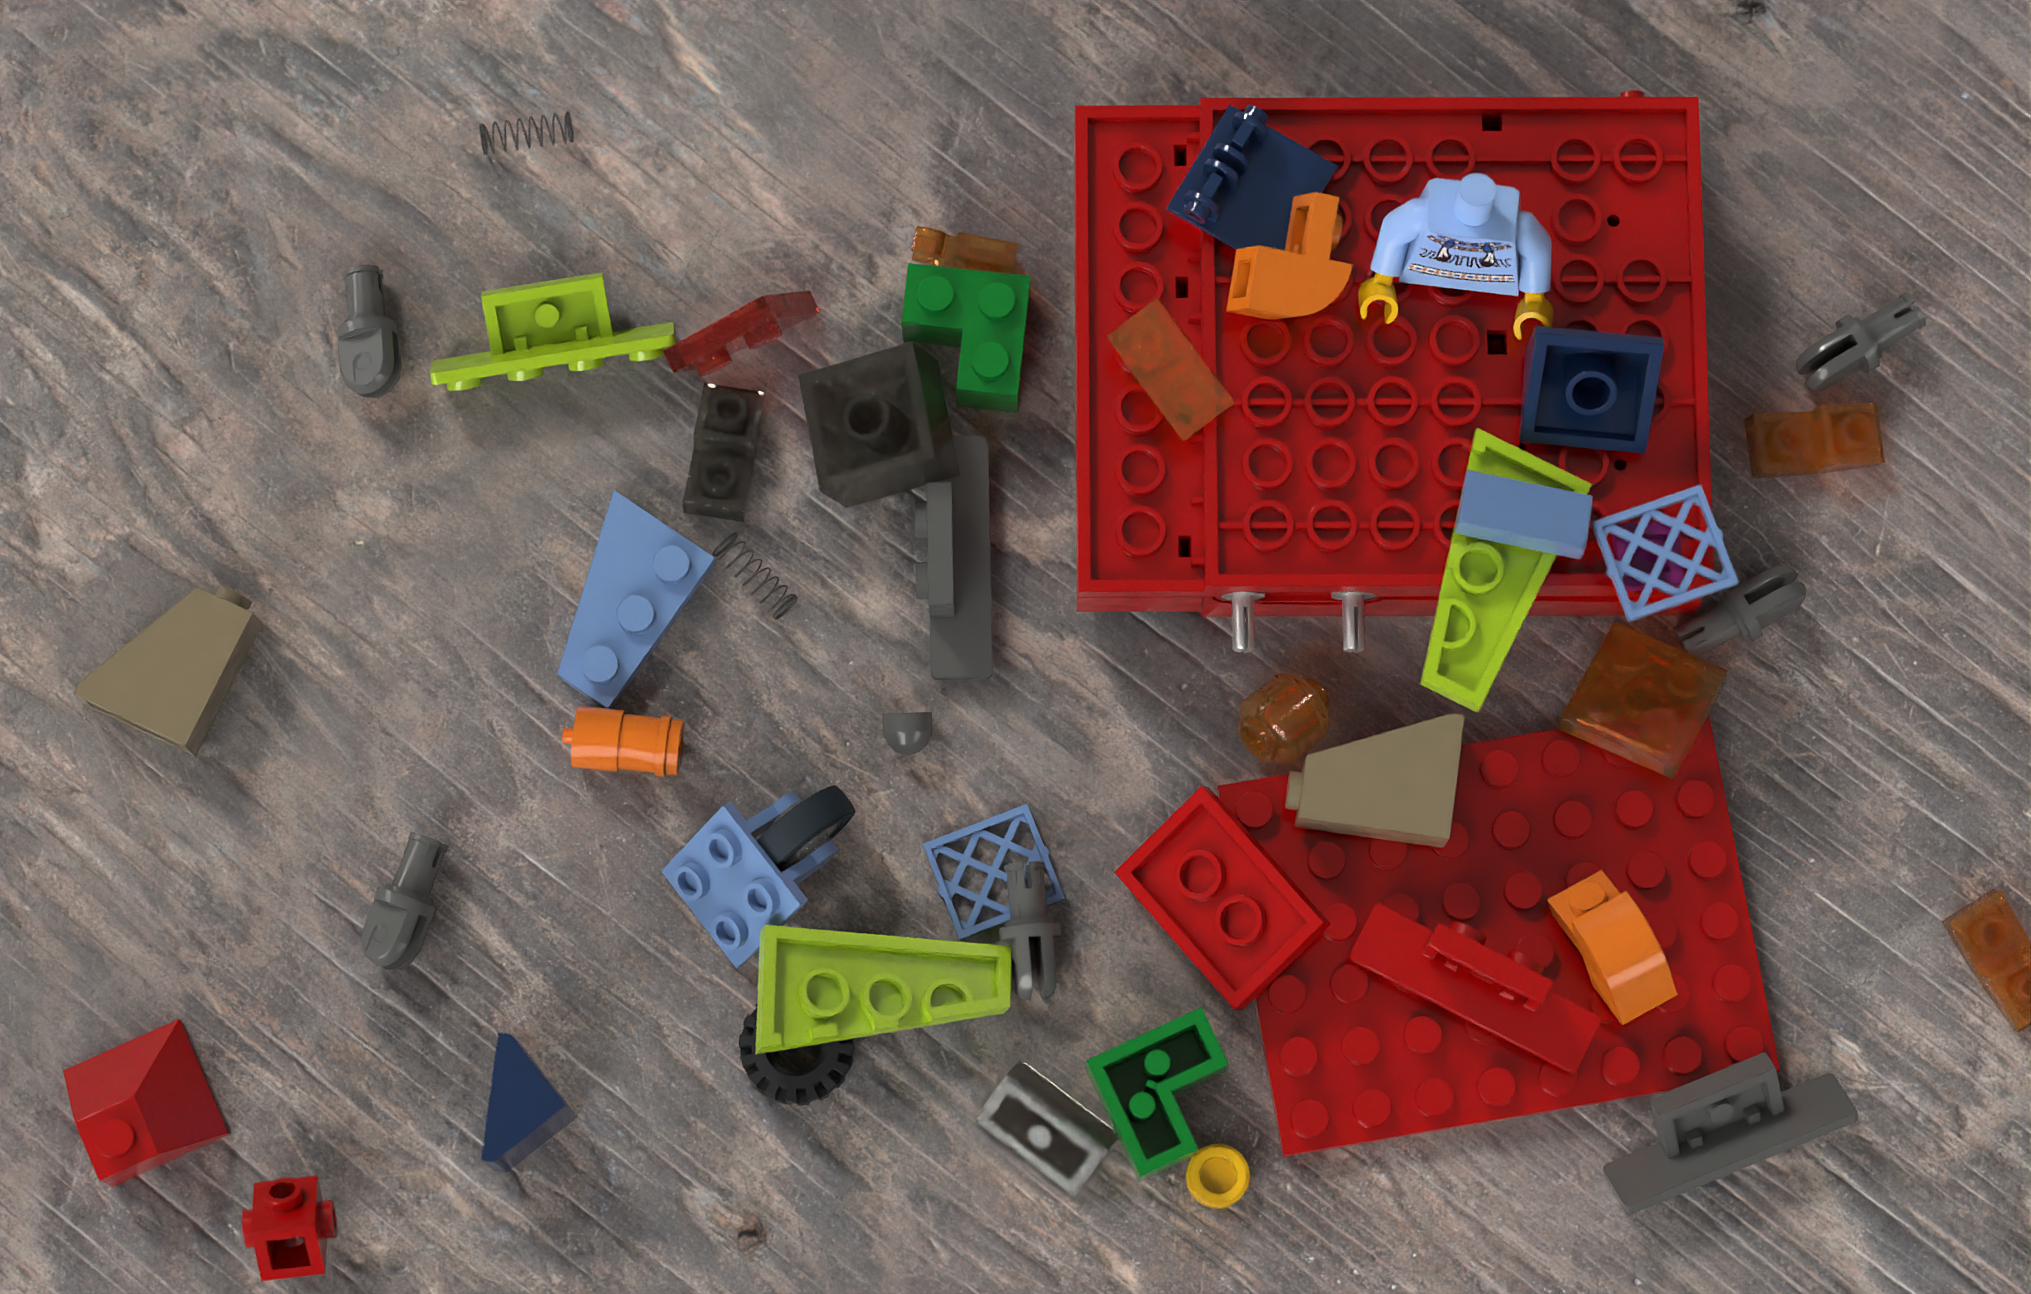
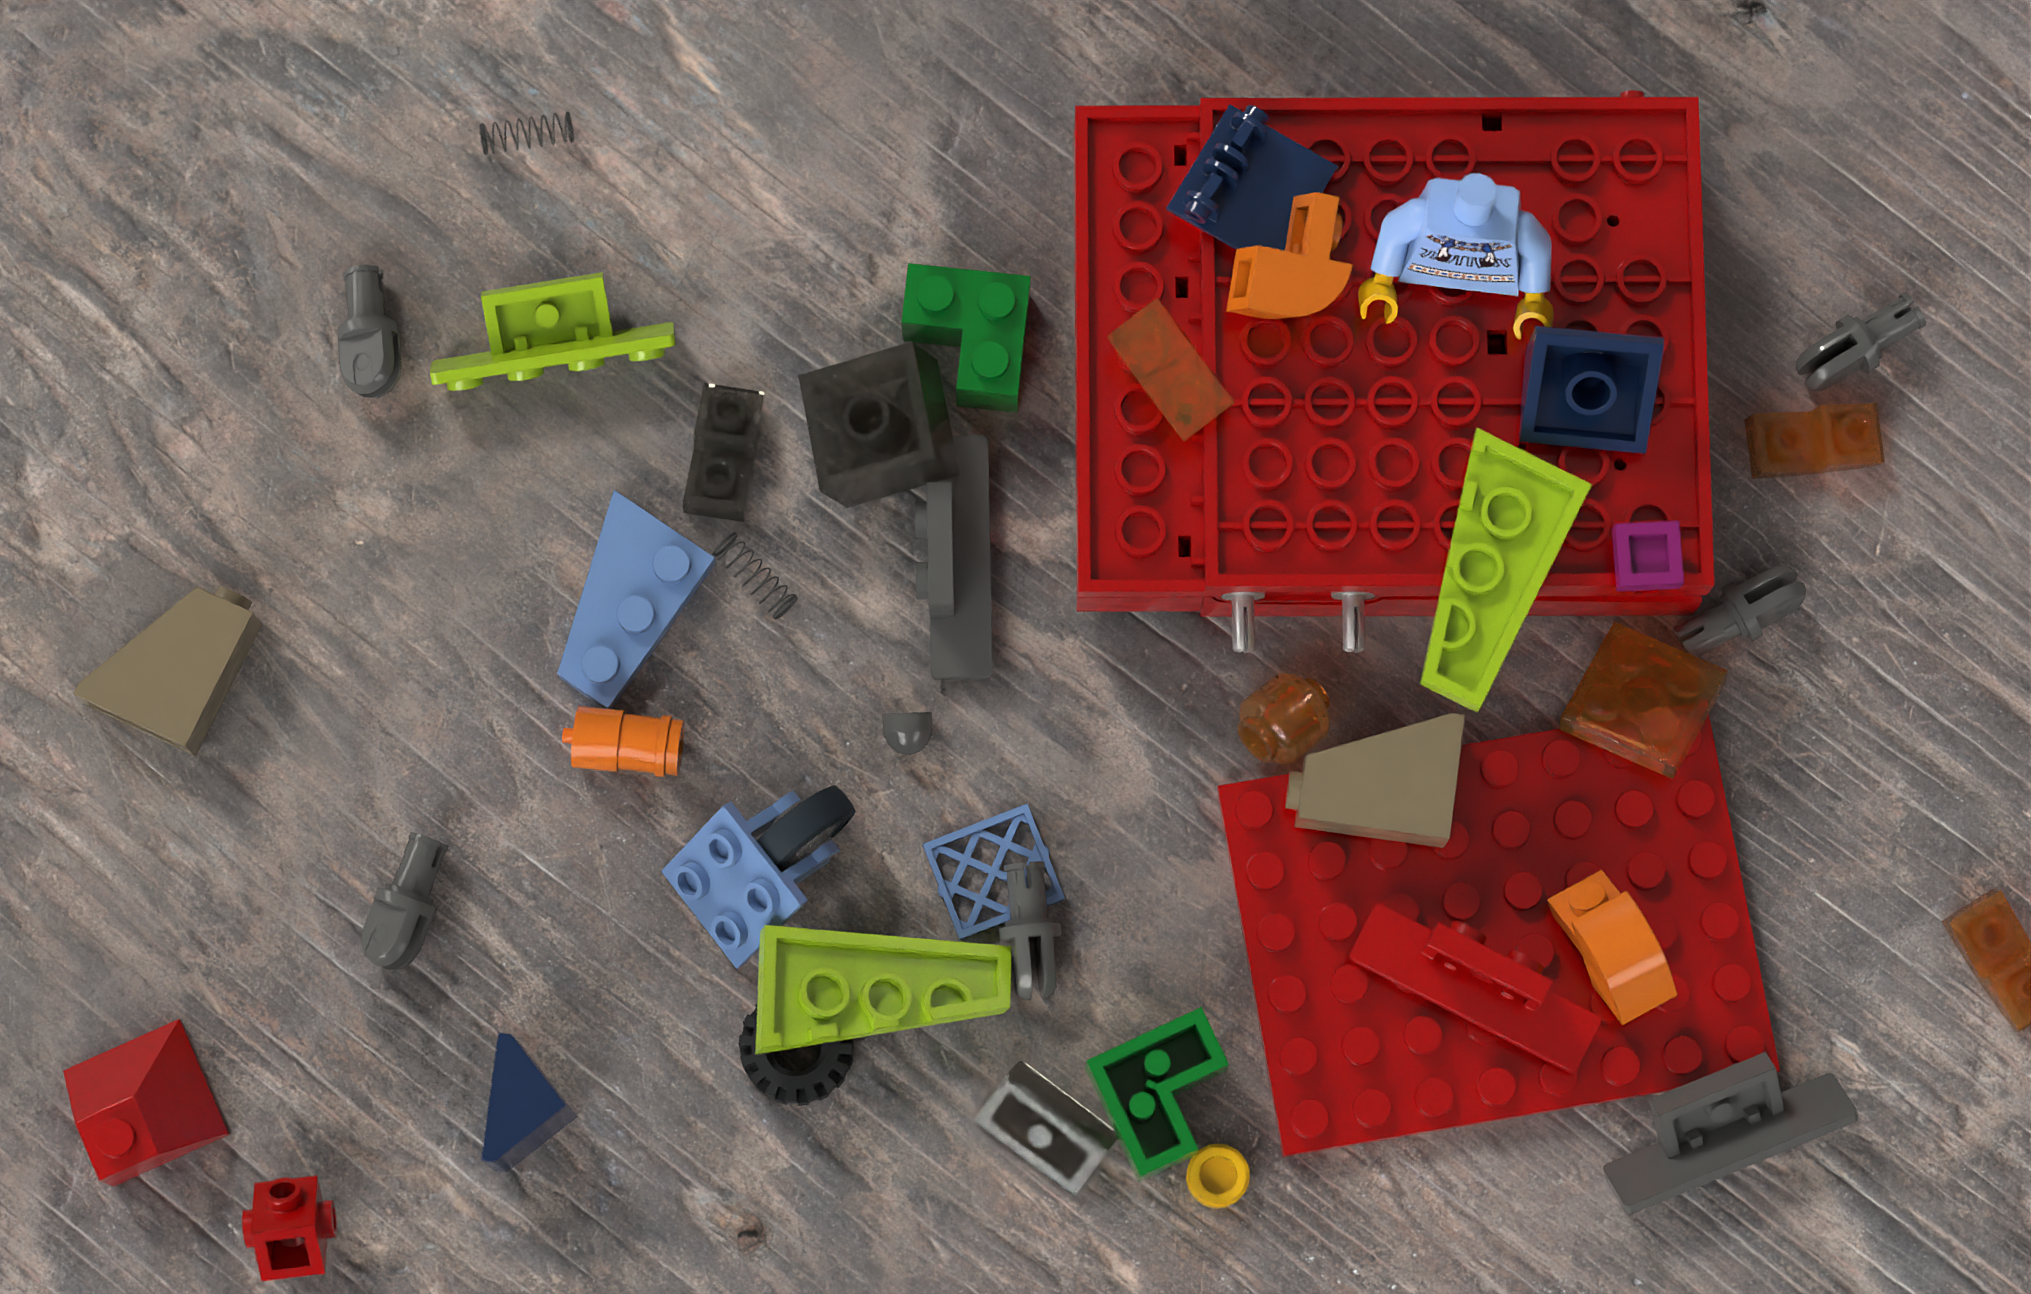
(746, 327): clear red wing -> none
(964, 251): clear orange plate -> none
(1222, 898): red plate -> none
(1524, 514): medium blue slope -> none
(1617, 569): medium blue window -> none

